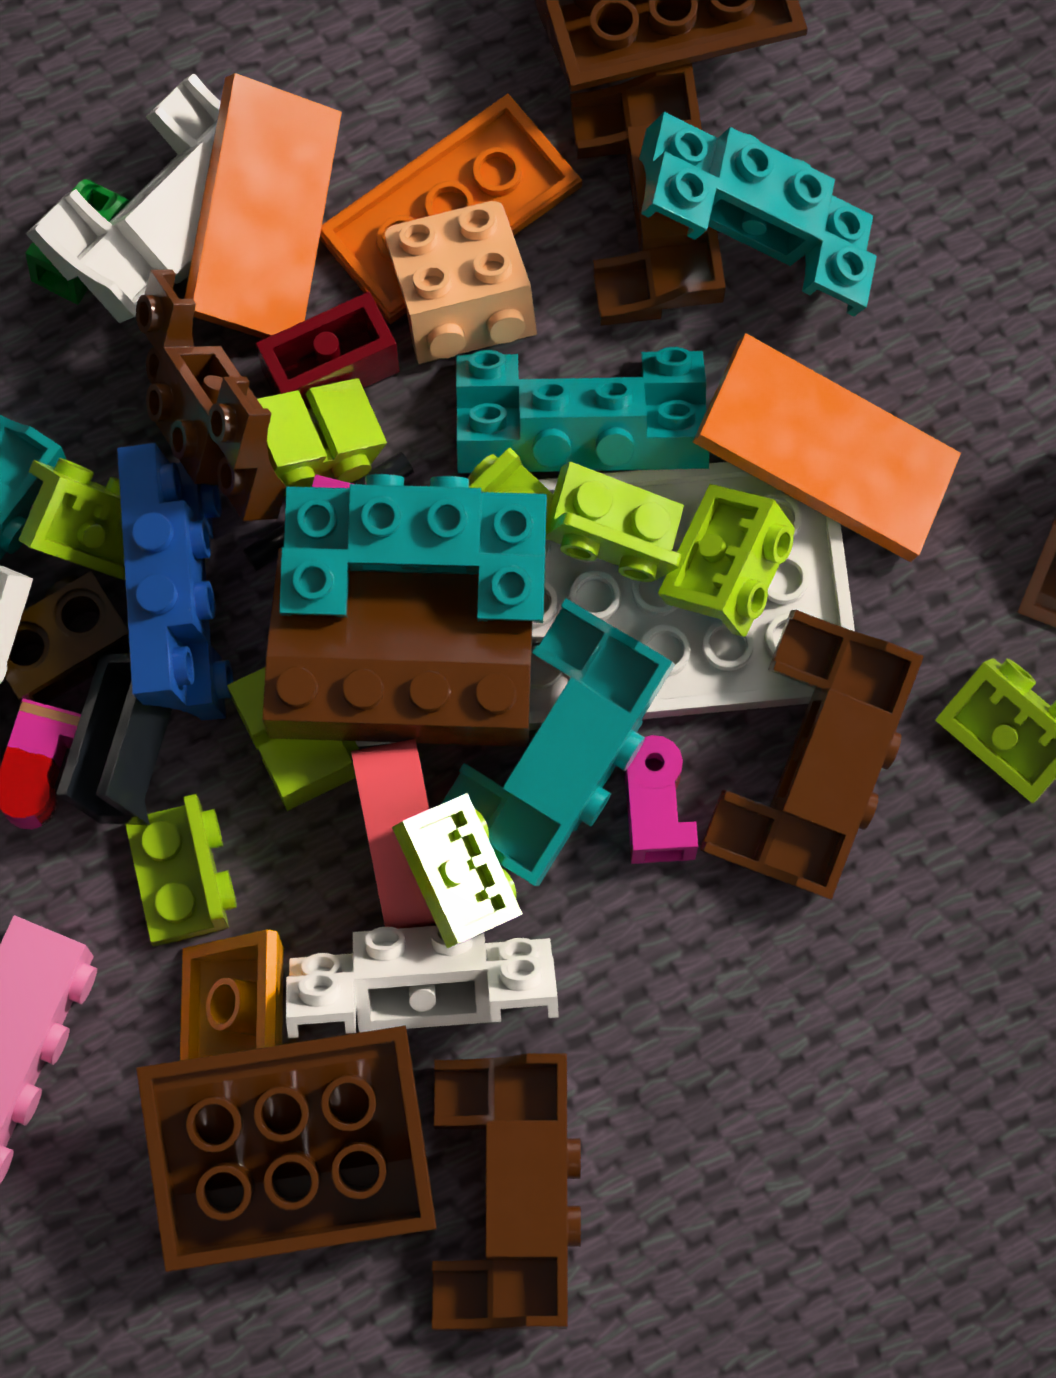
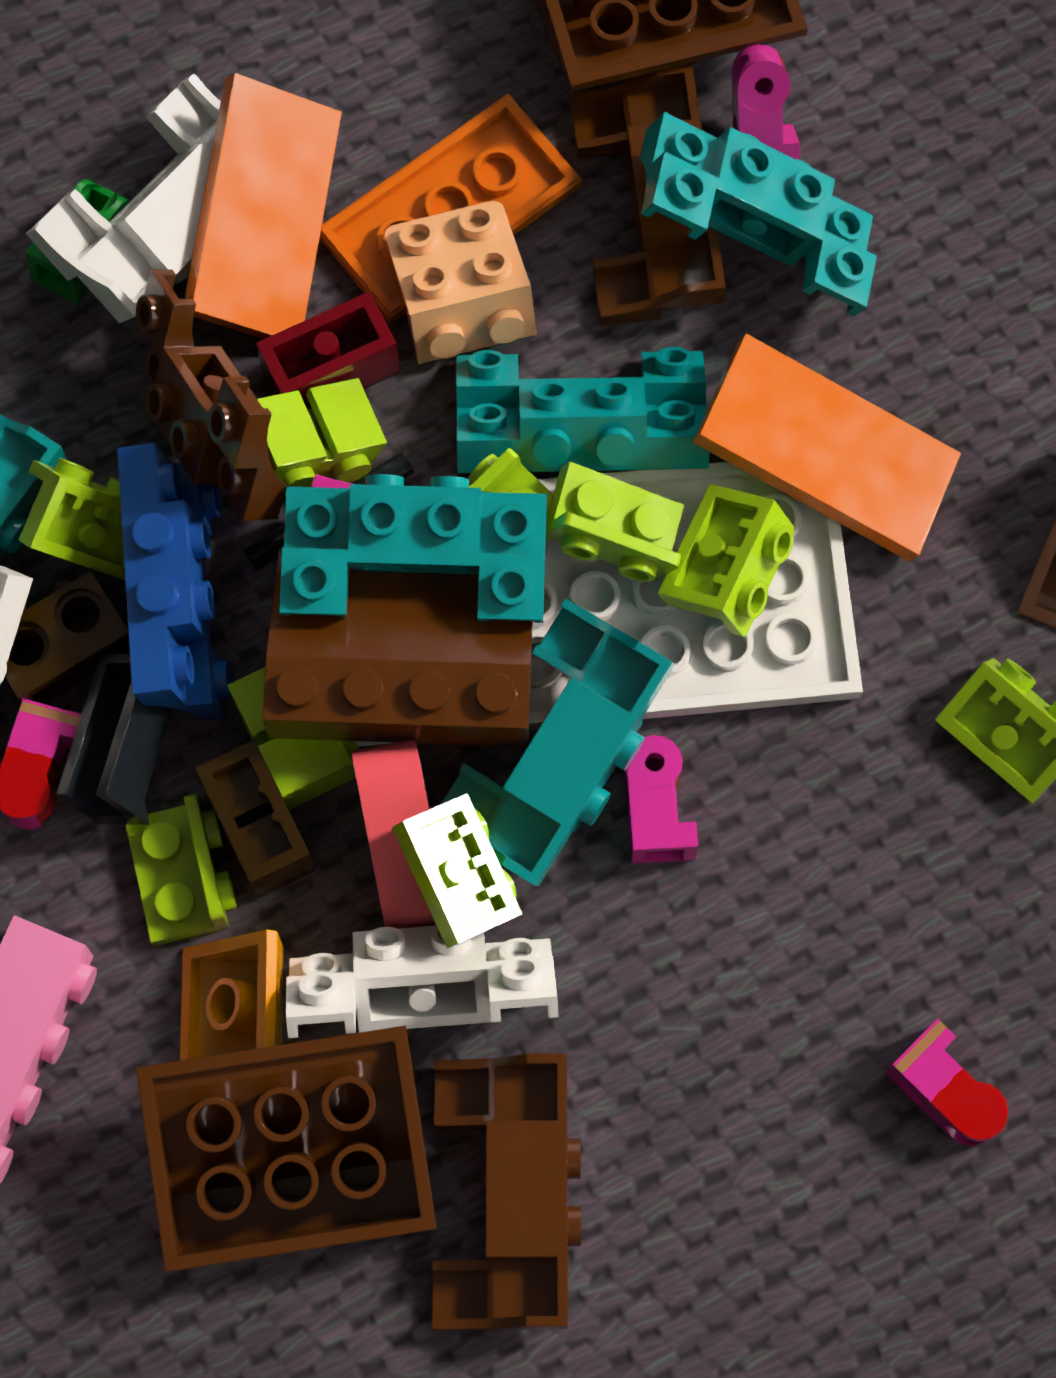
(255, 819): none -> dark brown brick
(758, 93): none -> dark pink leg
(833, 761): reddish brown bracket -> none
(946, 1092): none -> leg

